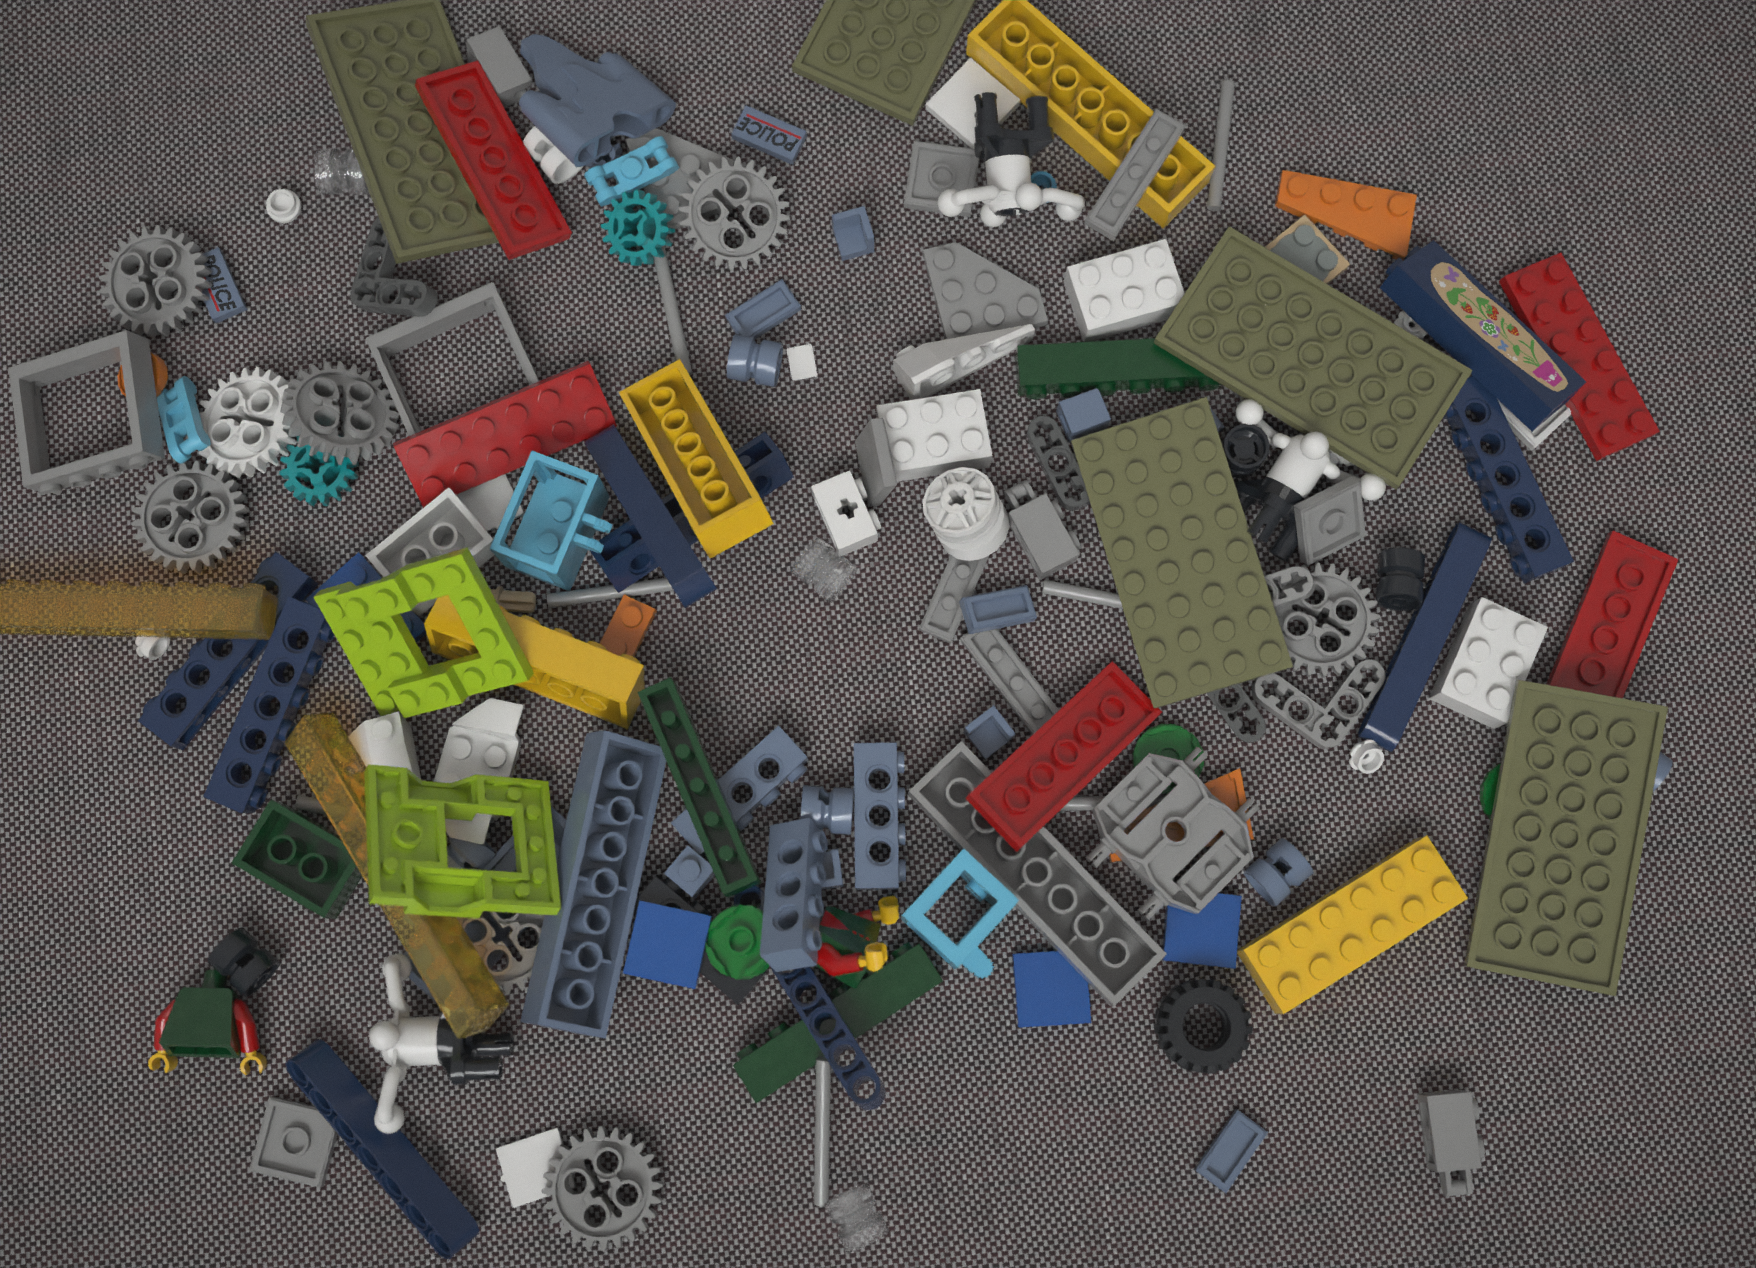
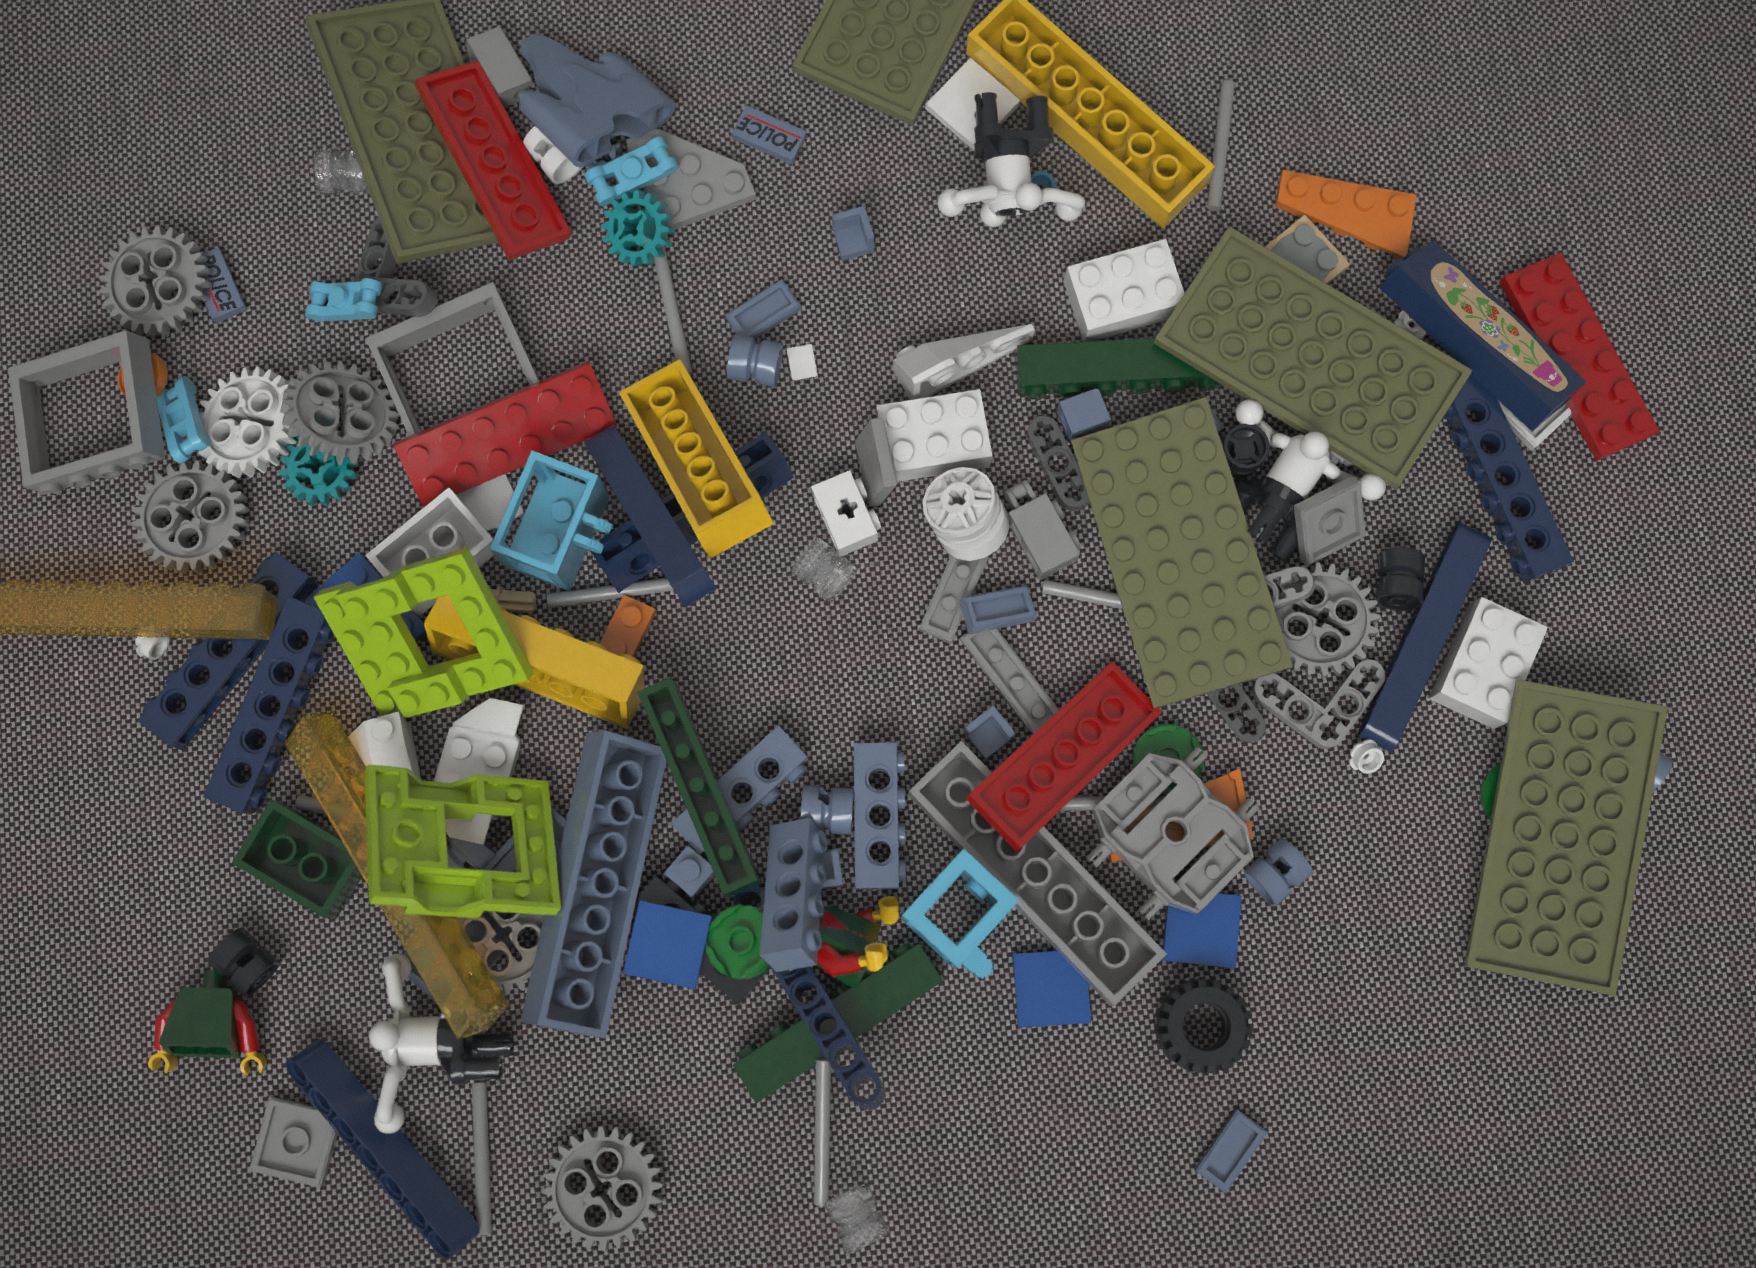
(283, 206): white plate -> none
(345, 300): none -> medium azure plate
(481, 1158): none -> light grey bar
(525, 1164): white piece -> none
(756, 193): light grey gear -> none
(937, 169): light grey tile -> none
(978, 294): light grey plate -> none
(1135, 174): light grey tile -> none
(1351, 925): yellow brick -> none
(1451, 1138): light grey brick -> none
(1613, 617): red plate -> none

